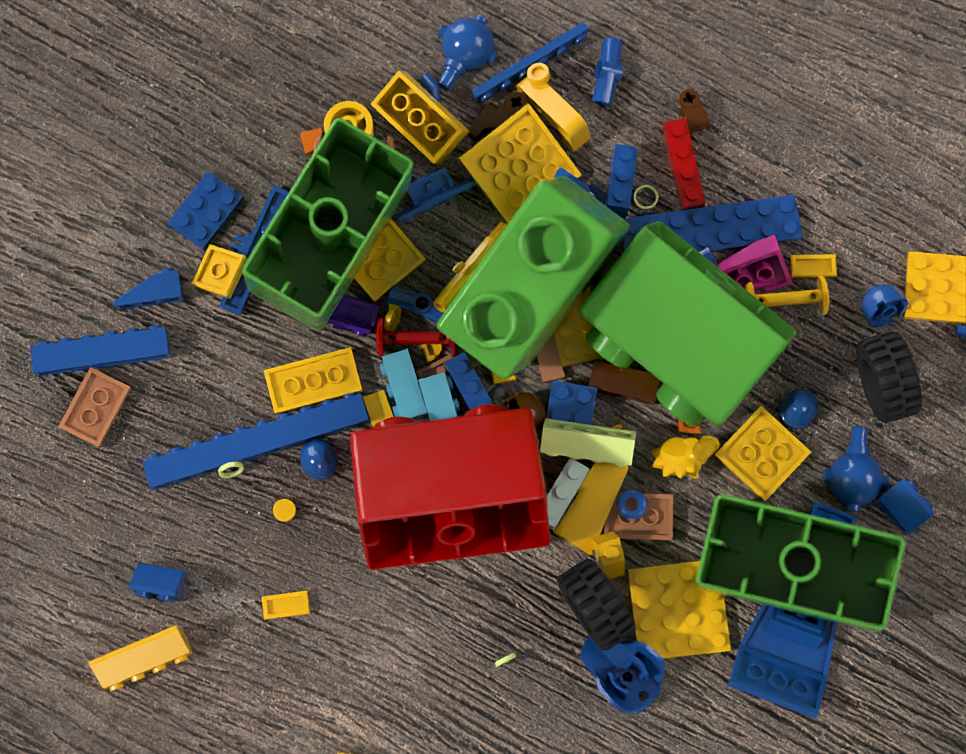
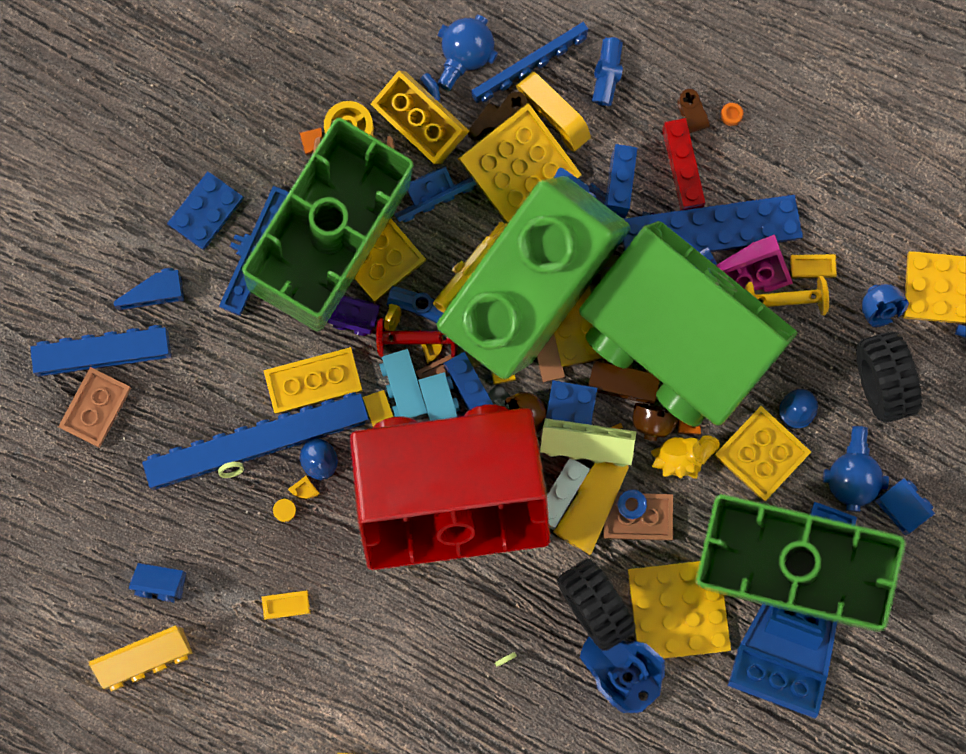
(219, 271): yellow tile -> none
(304, 489): none -> yellow tile
(538, 74): yellow tile -> none
(609, 554): yellow slope -> none
(648, 187): yellowish green piece -> none
(653, 421): none -> reddish brown cylinder
(732, 114): none -> orange tile

